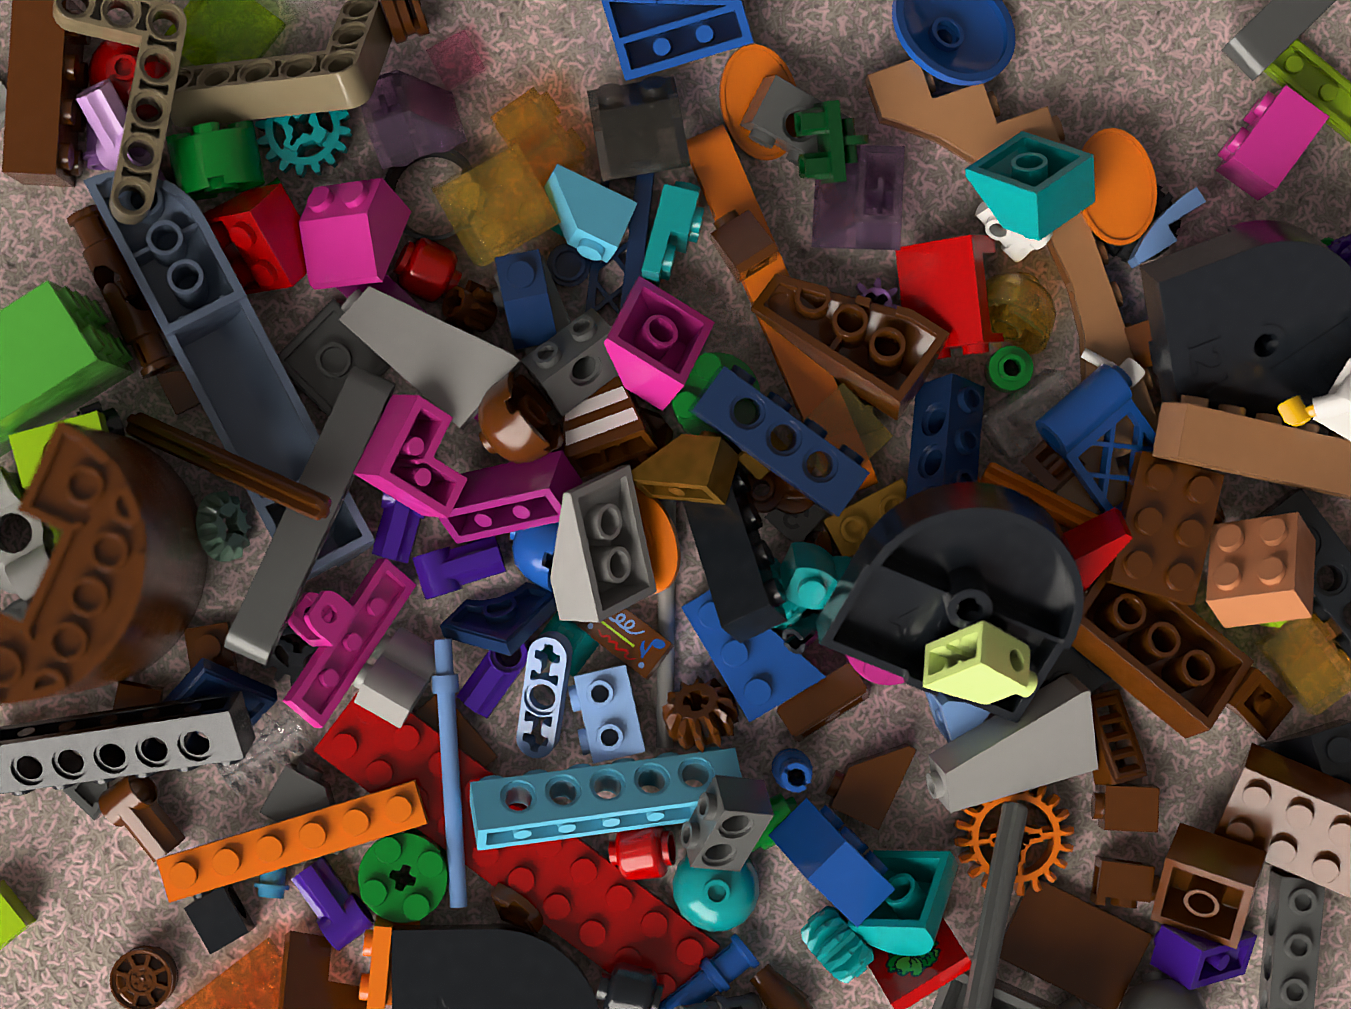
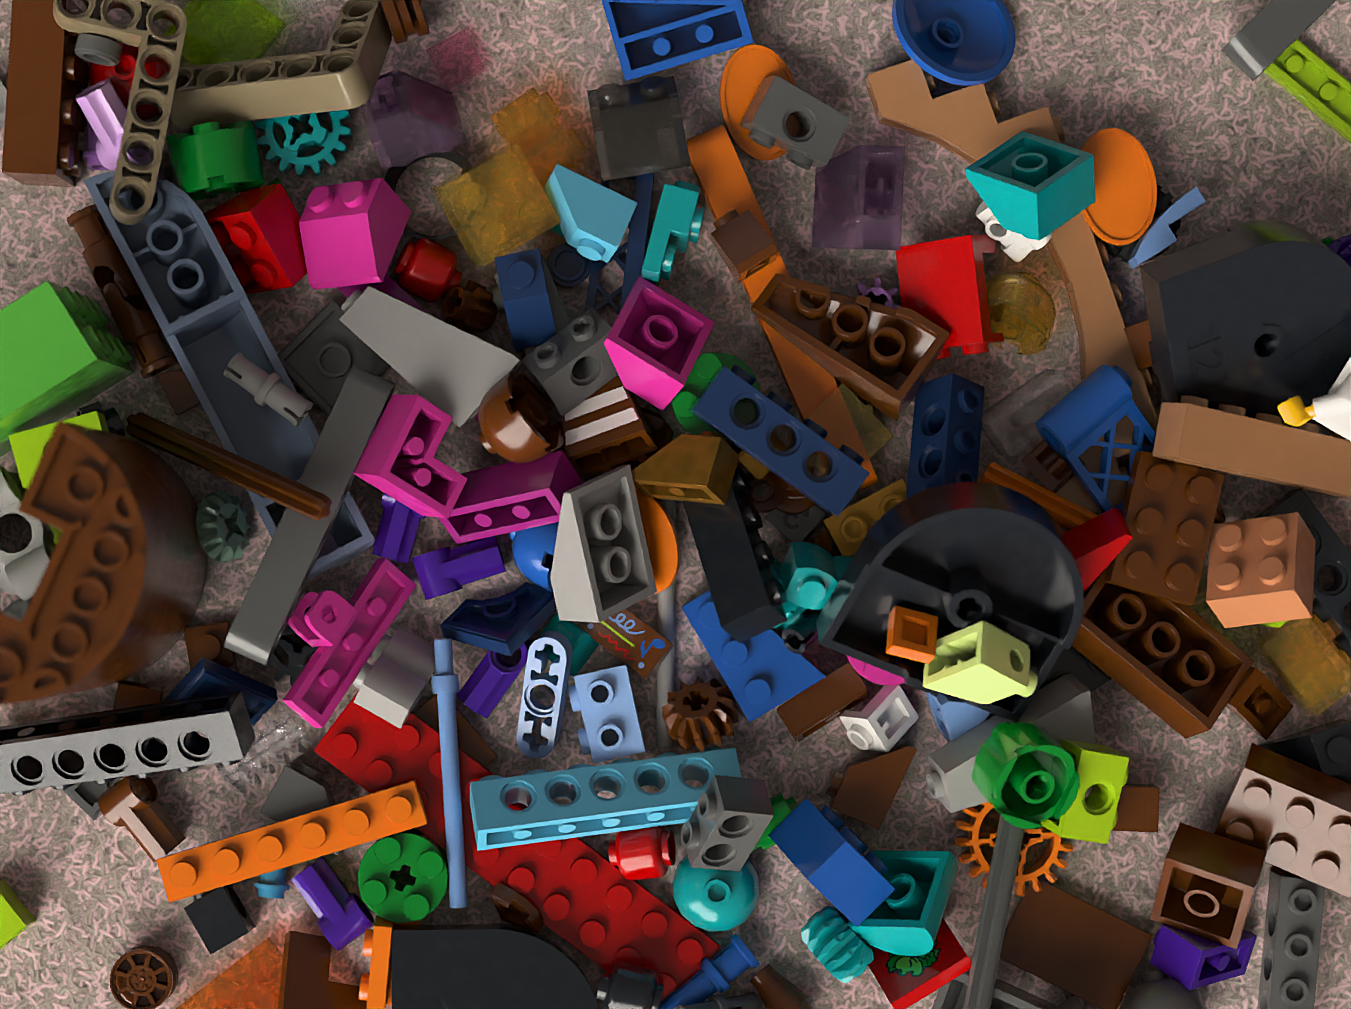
(98, 50): none -> dark grey tile
(268, 389): none -> light grey pin
(788, 760): blue pin -> none
(835, 142): dark green hips -> none
(881, 721): none -> white bracket
(912, 634): none -> orange tile
(999, 379): green brick -> none
(1025, 774): none -> green brick
(1095, 815): none -> lime brick
(1123, 882): reddish brown brick -> none
(1127, 746): reddish brown slope -> none
(1130, 366): white hand -> none
(1272, 142): dark pink brick -> none

